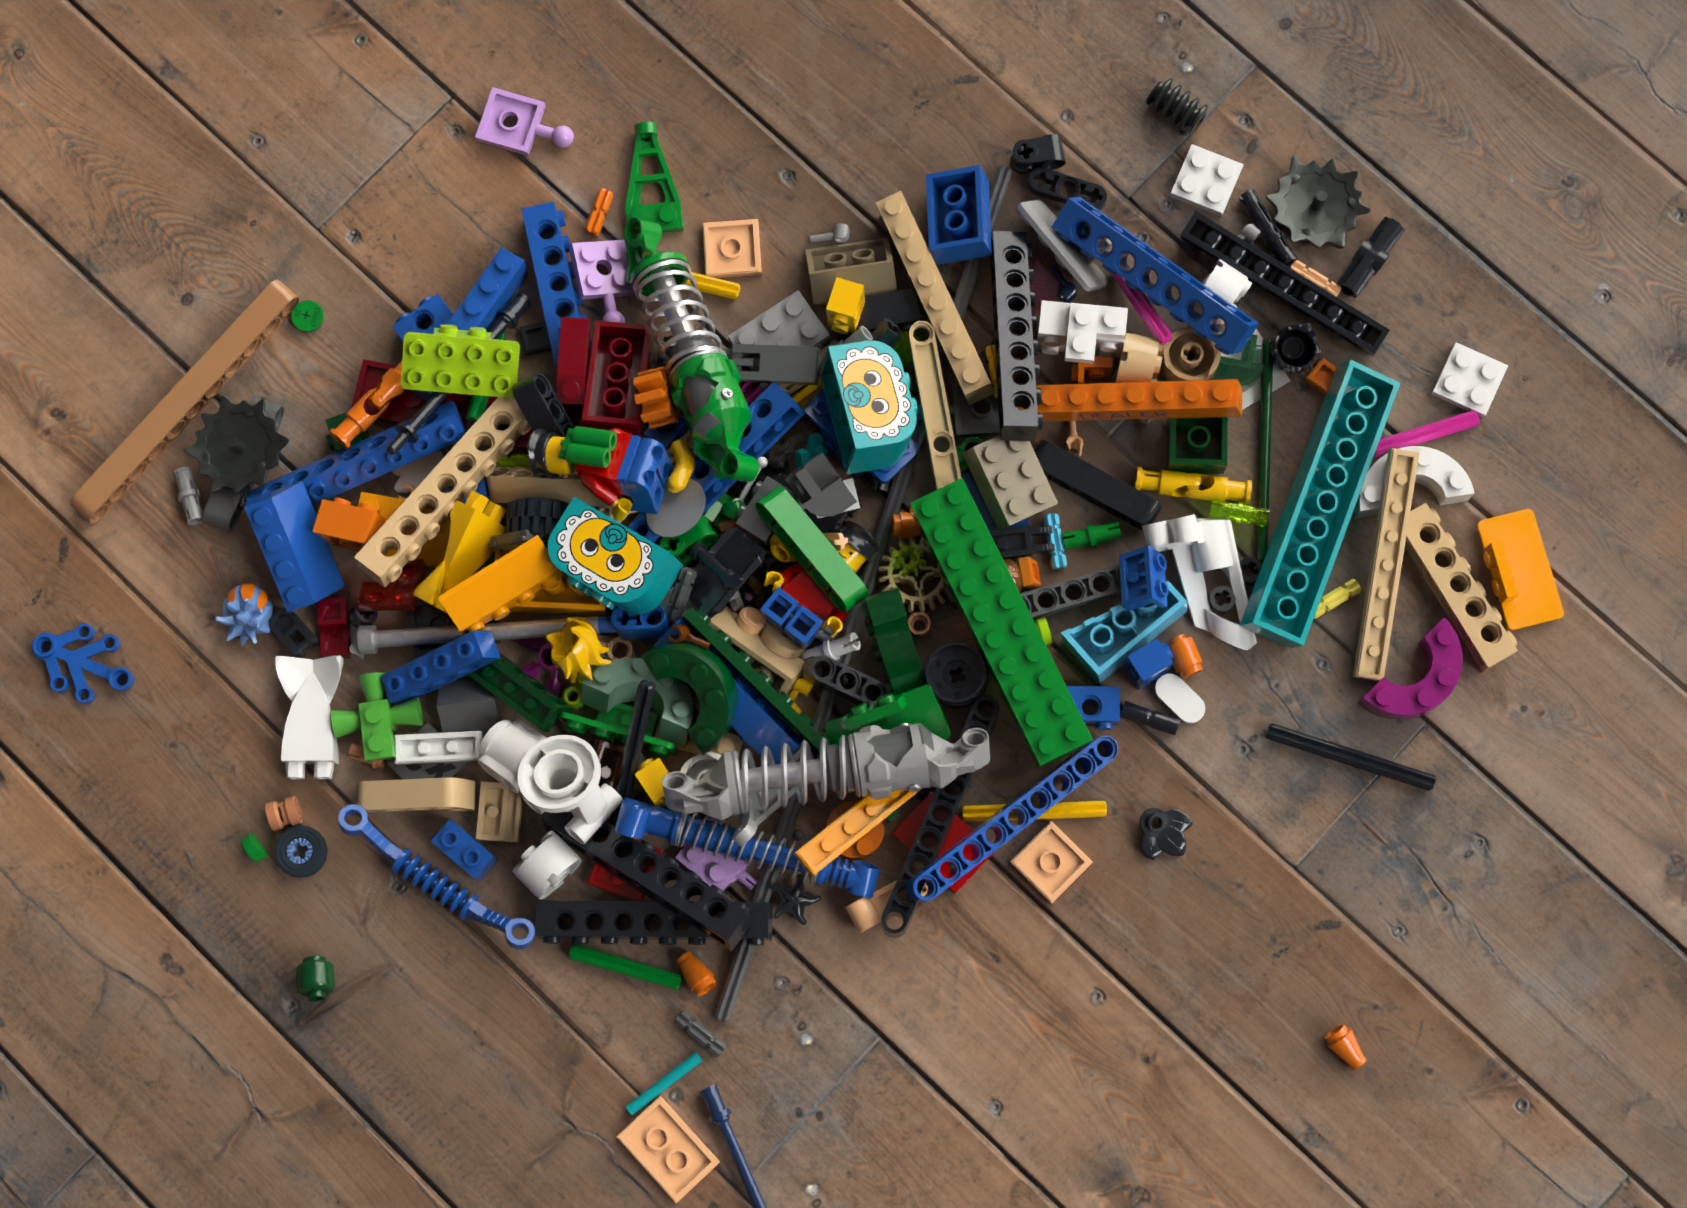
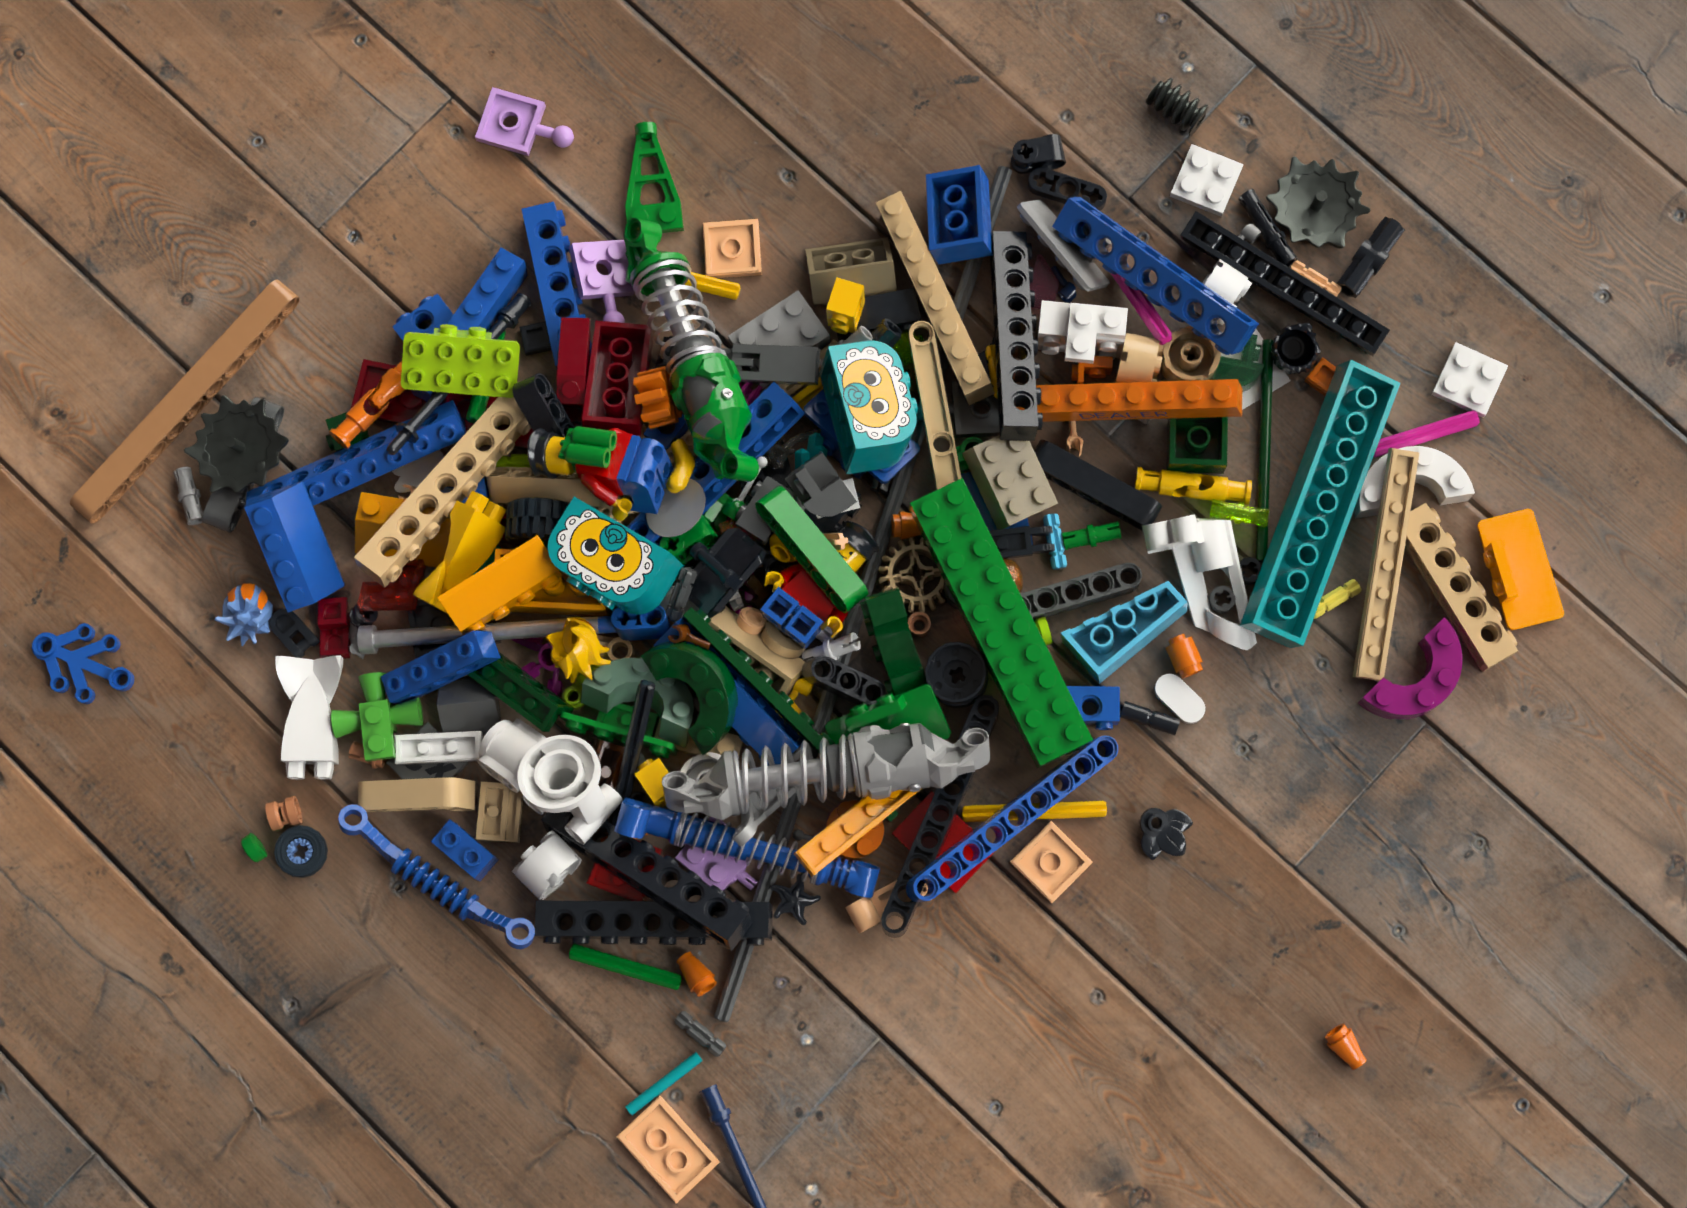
(307, 316): green piece -> none
(315, 978): dark green head -> none
(347, 524): orange slope -> none
(509, 541): dark grey axle -> none
(600, 207): orange piece -> none
(840, 234): light grey hand -> none
(903, 553): clear neon green gear -> none
(1030, 573): orange tile -> none
(1143, 578): blue bracket -> none
(1148, 663): blue brick -> none
(1351, 757): black axle -> none

